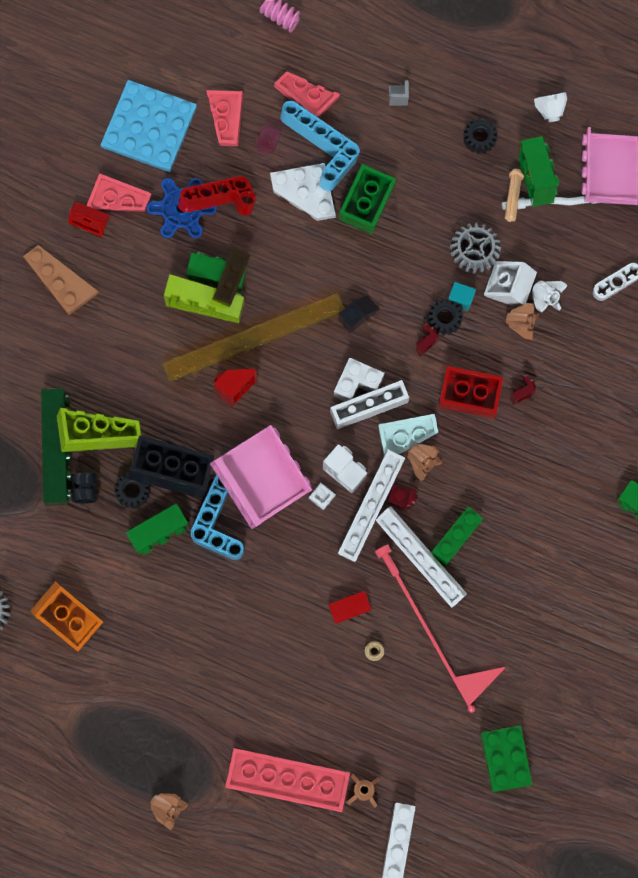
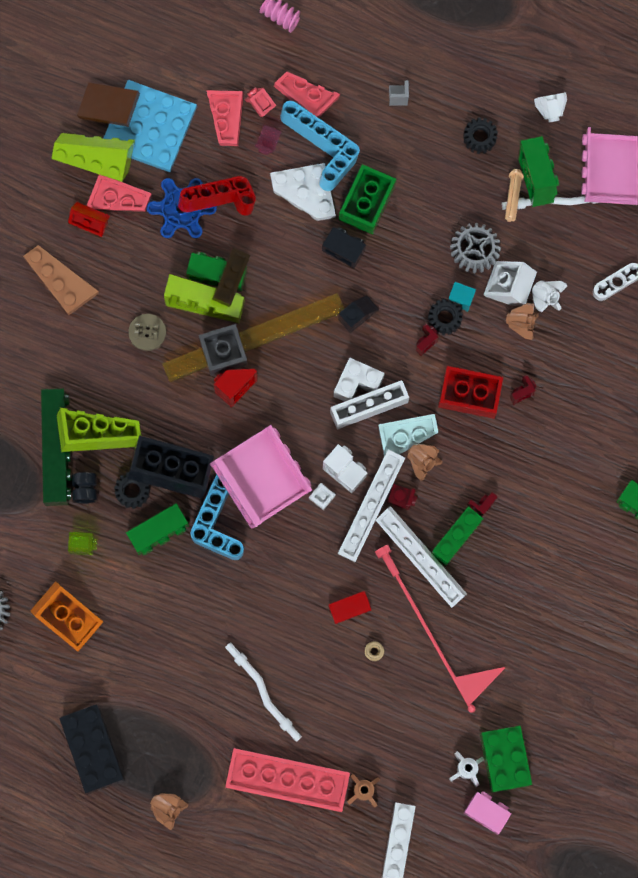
(81, 543): none -> clear neon green brick
(92, 749): none -> black brick
(95, 154): none -> lime wedge
(108, 104): none -> reddish brown tile
(138, 331): none -> dark tan plate
(223, 350): none -> flat silver brick
(241, 660): none -> white bar
(260, 101): none -> coral bracket
(344, 247): none -> black brick
(461, 768): none -> white brick
(486, 502): none -> dark red bracket
(487, 812): none -> bright pink brick

